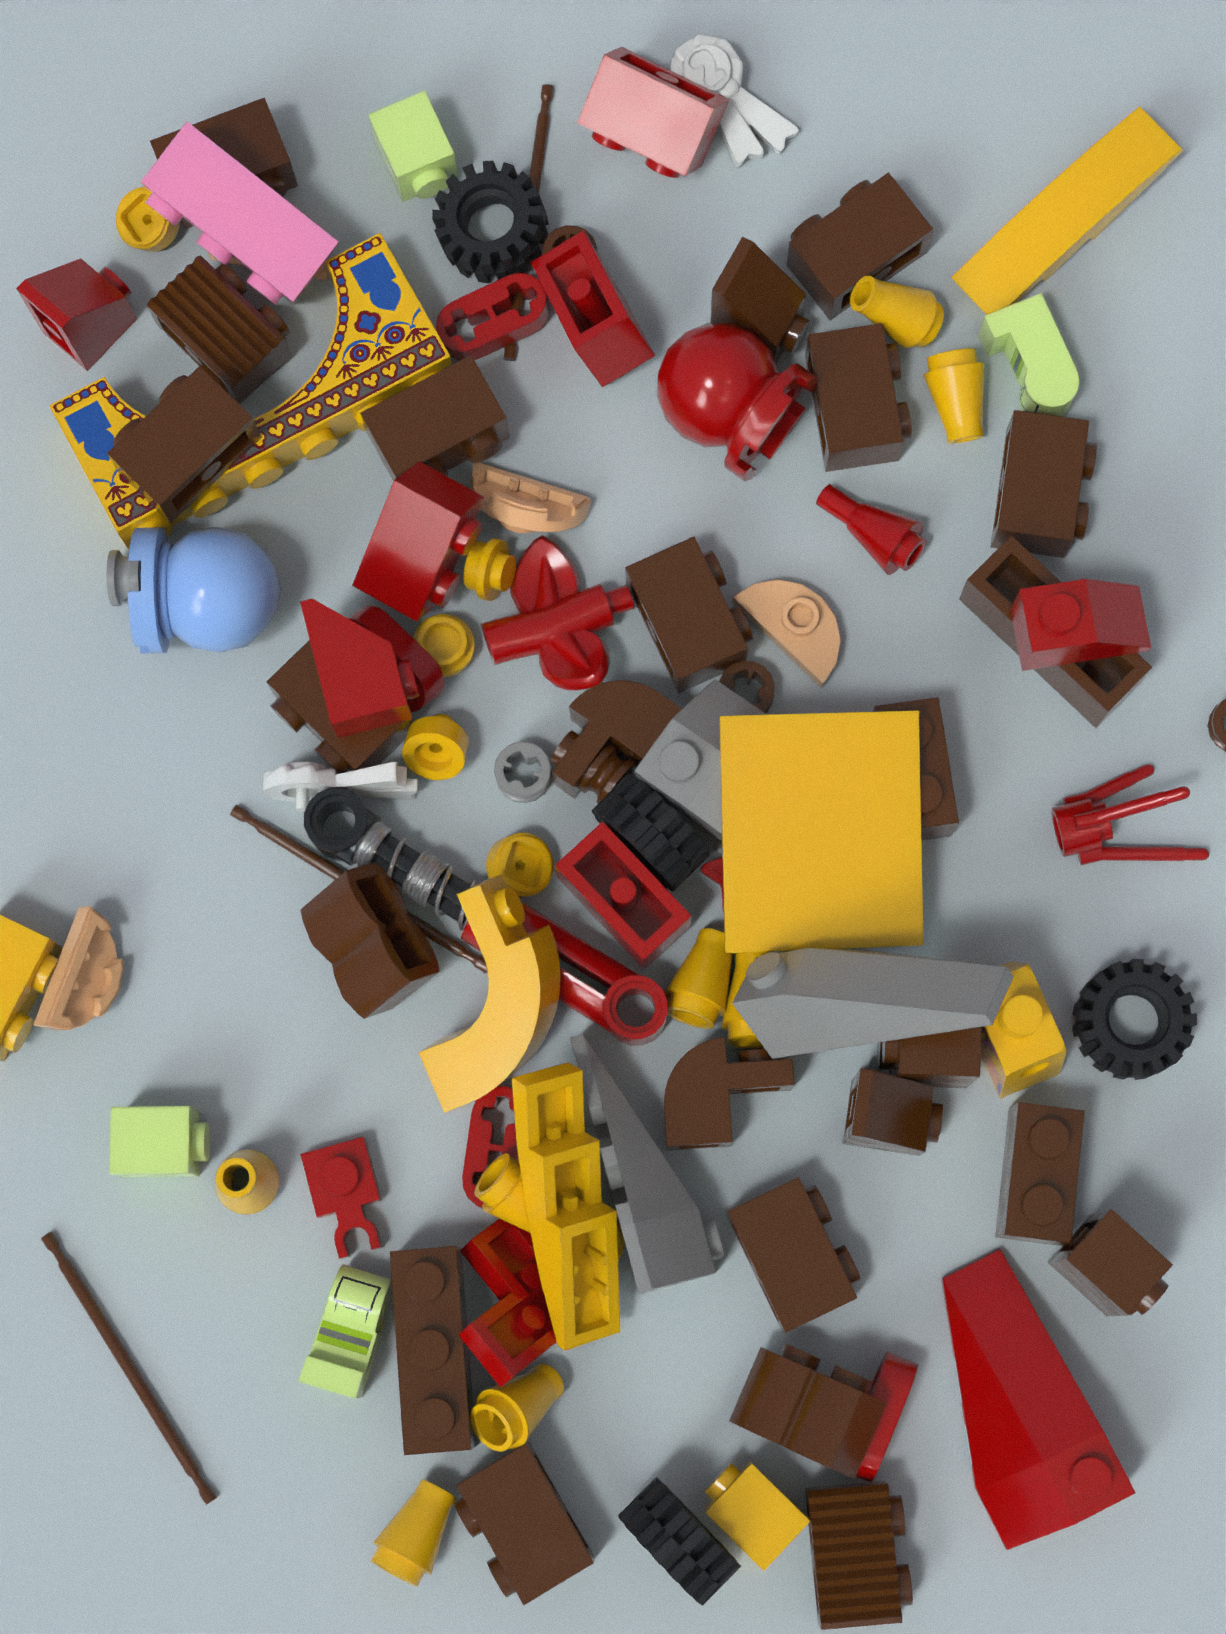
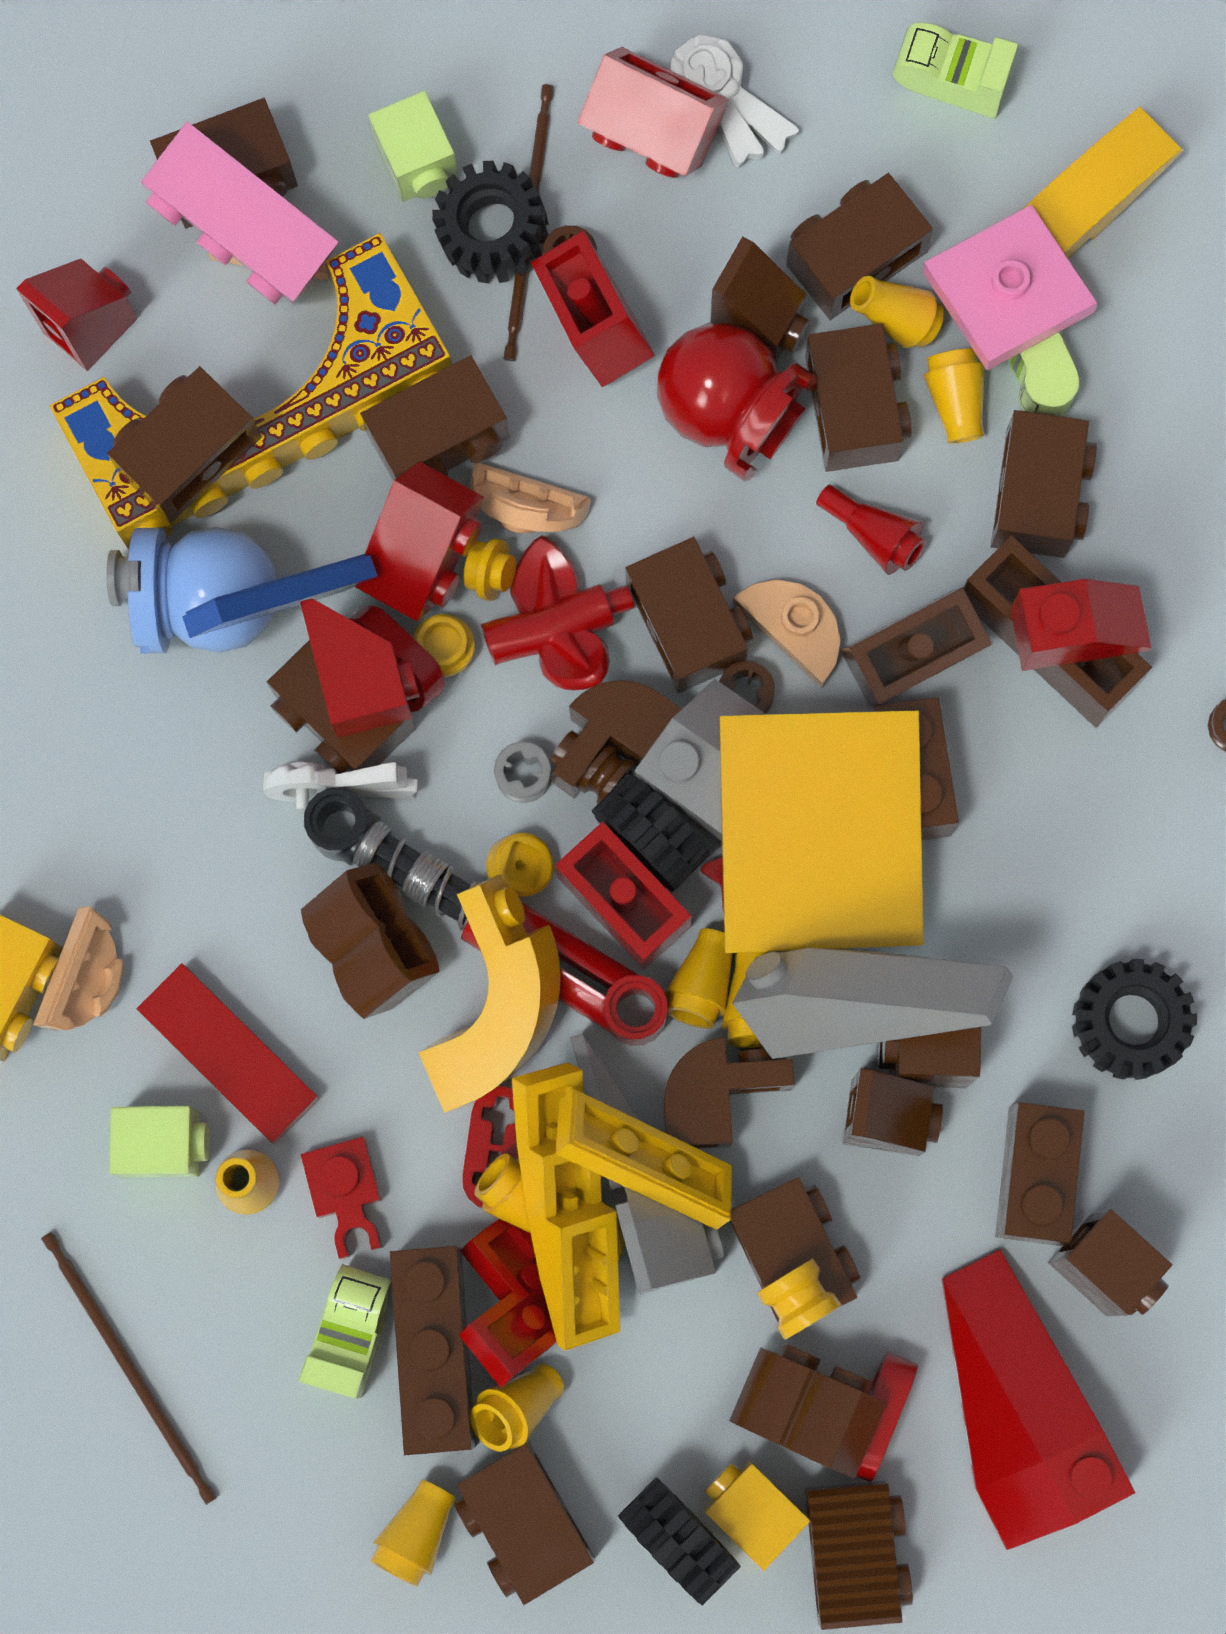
(141, 225): yellow tile -> none
(220, 328): reddish brown brick -> none
(228, 1053): none -> red tile
(278, 595): none -> blue tile
(334, 872): reddish brown piece -> none
(435, 747): yellow tile -> none
(487, 304): red beam -> none
(644, 1159): none -> yellow tile
(799, 1299): none -> yellow wheel
(916, 647): none -> reddish brown brick
(955, 67): none -> yellowish green leg
(1009, 287): none -> bright pink plate
(1024, 1039): yellow torso -> none
(1084, 825): red plant -> none

